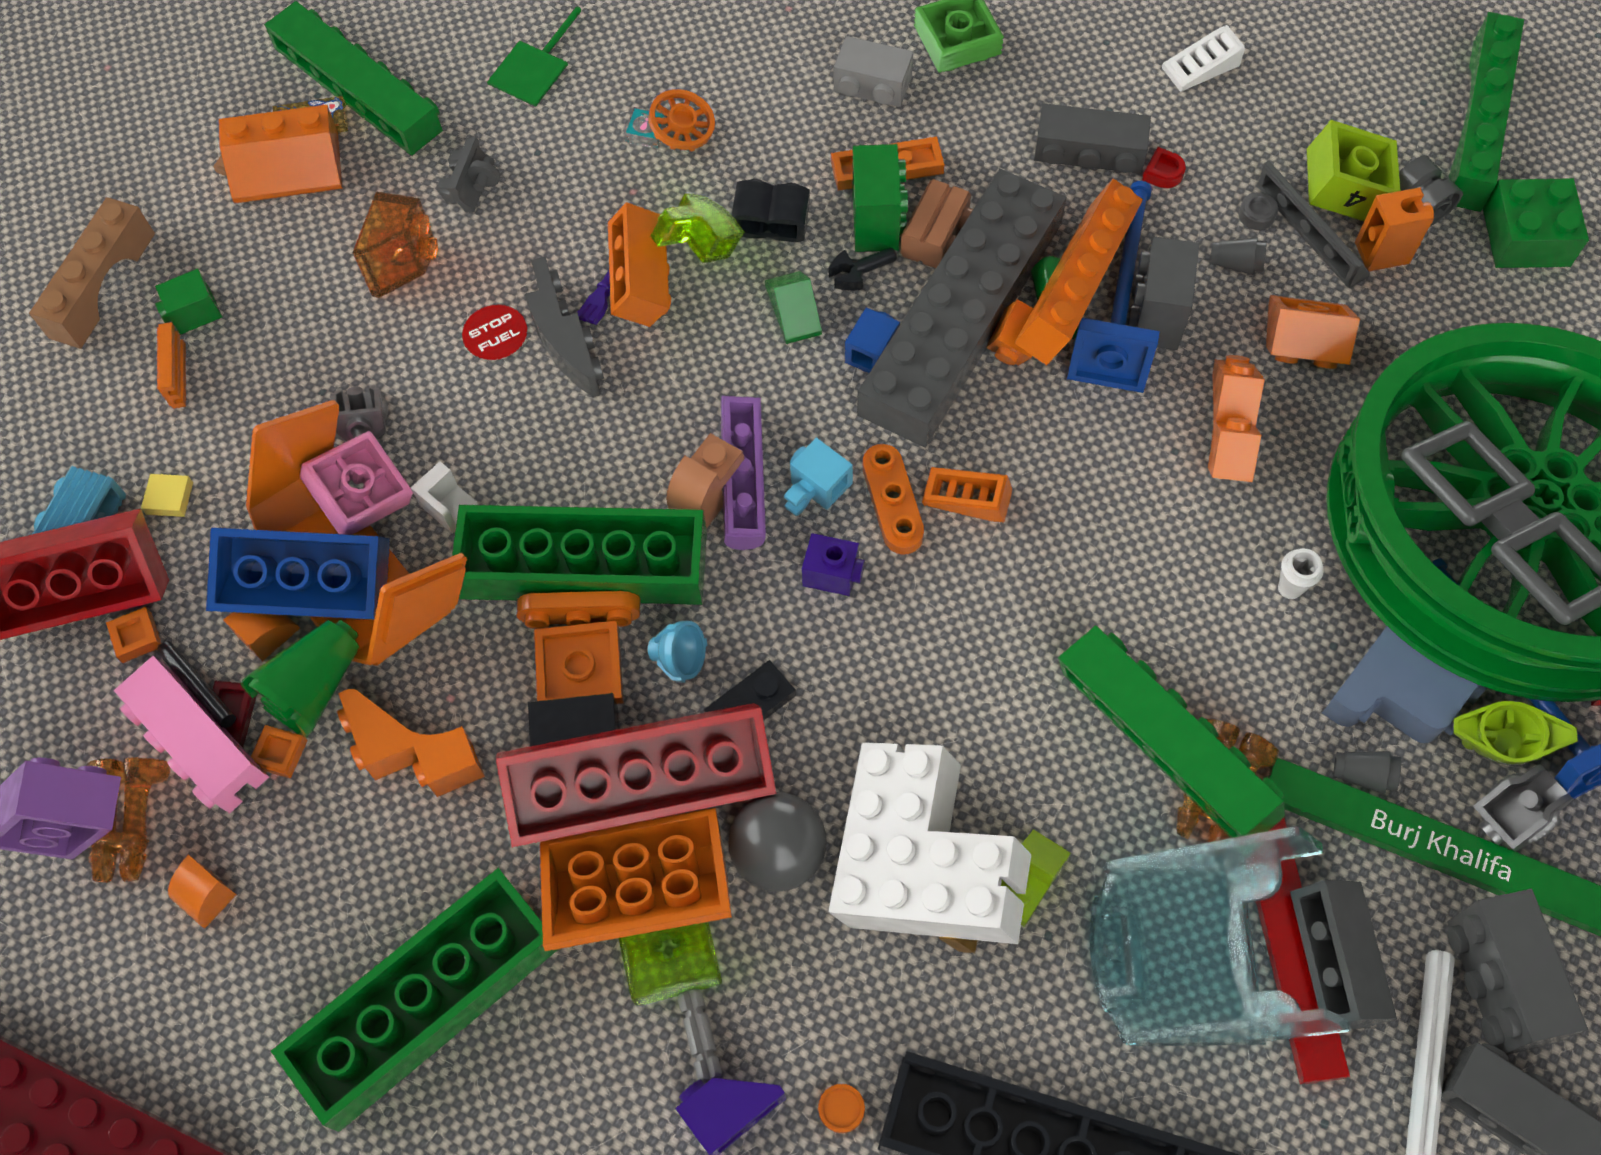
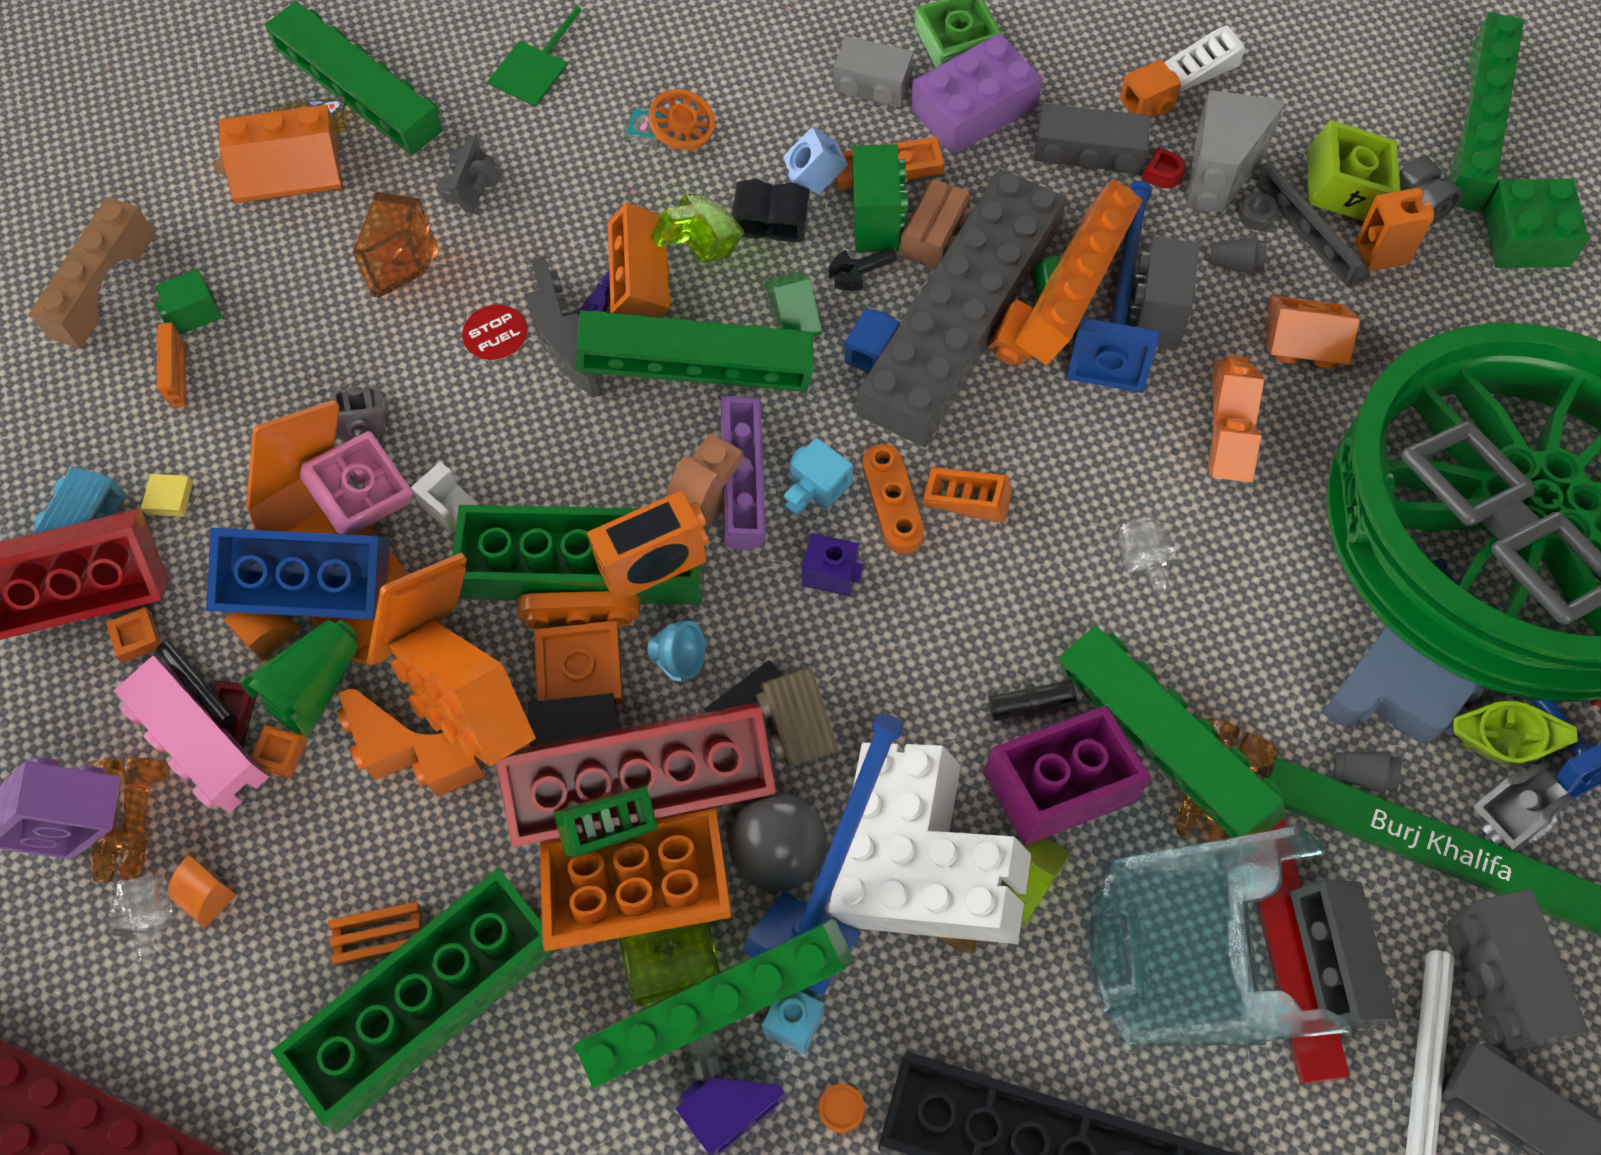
(140, 909): none -> clear piece
(341, 924): none -> orange tile
(461, 692): none -> orange brick
(568, 832): none -> green slope
(649, 545): none -> brick
(694, 351): none -> green brick
(714, 1002): none -> green brick
(792, 916): none -> blue tile
(795, 1020): none -> medium azure brick
(797, 717): none -> dark tan brick
(815, 161): none -> light blue brick
(976, 93): none -> medium lavender brick
(1032, 700): none -> pearl dark grey pin
(1065, 775): none -> magenta brick
(1146, 548): none -> clear piece
(1150, 89): none -> orange brick
(1229, 146): none -> light grey slope
(1299, 572): white cone -> none

